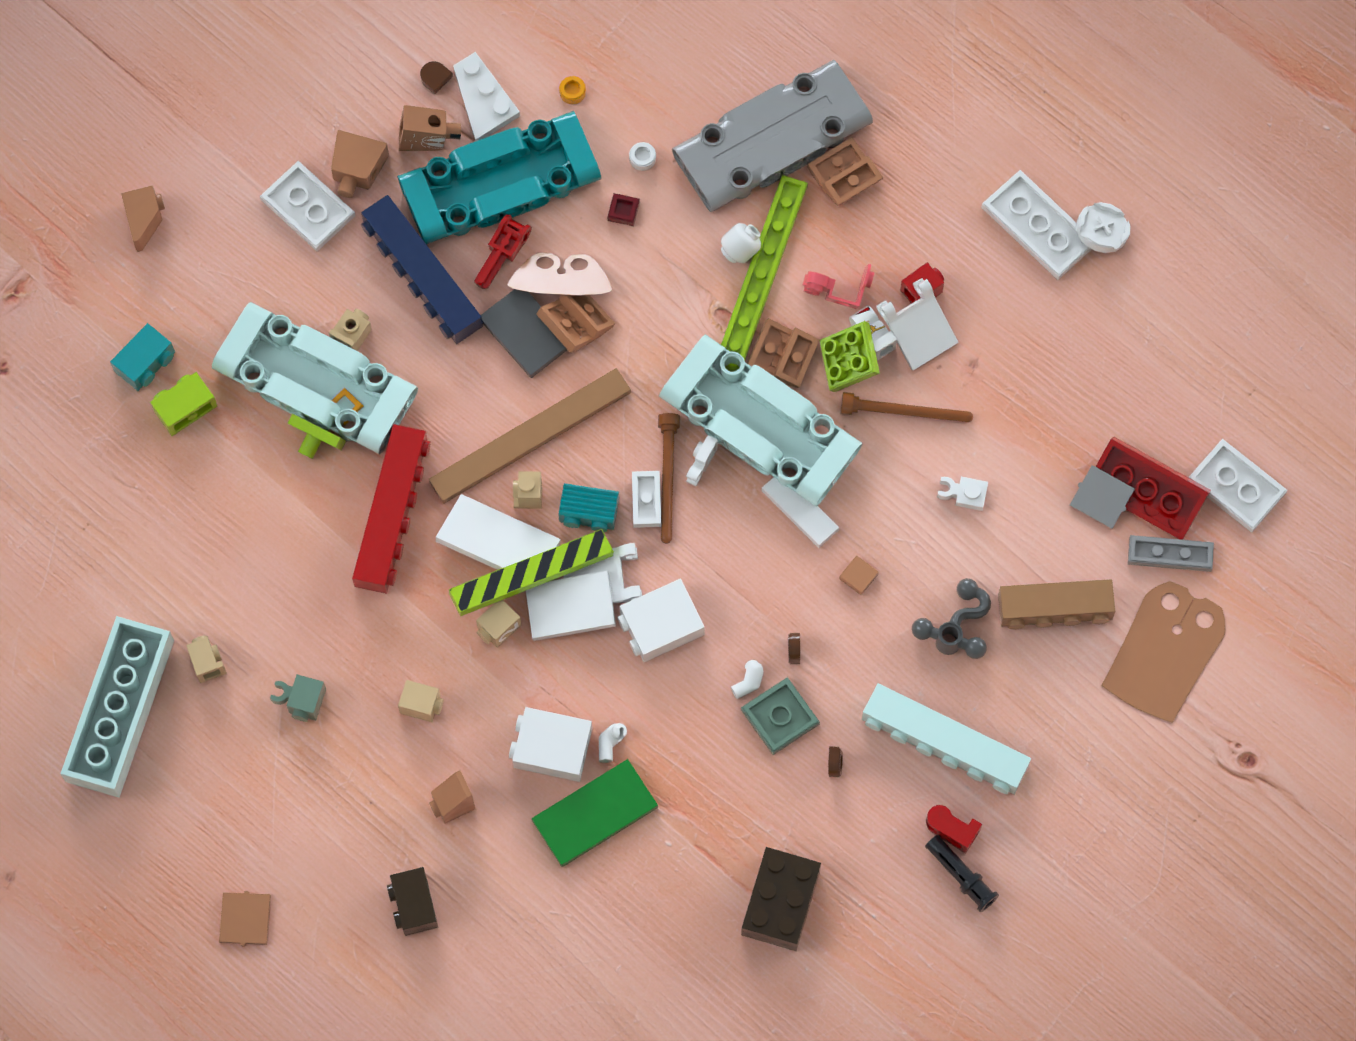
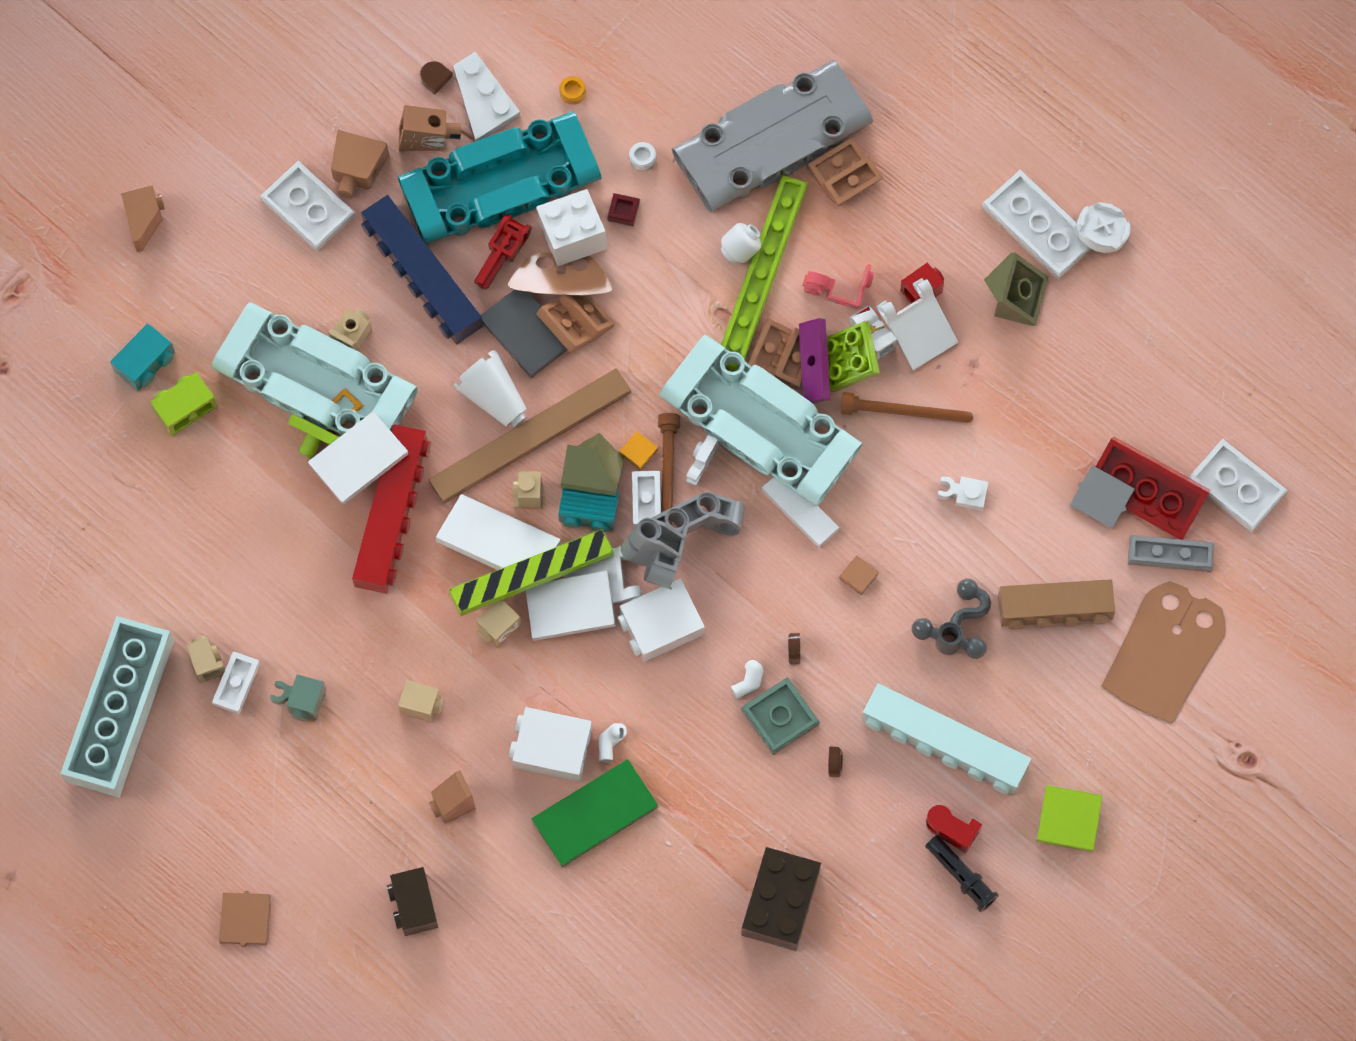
(236, 682): none -> white plate
(358, 458): none -> white tile
(493, 390): none -> white cone
(572, 227): none -> white brick
(592, 467): none -> olive slope
(638, 450): none -> light orange tile
(660, 545): none -> light grey connector
(814, 360): none -> magenta tile
(1017, 289): none -> olive slope
(1069, 818): none -> lime tile

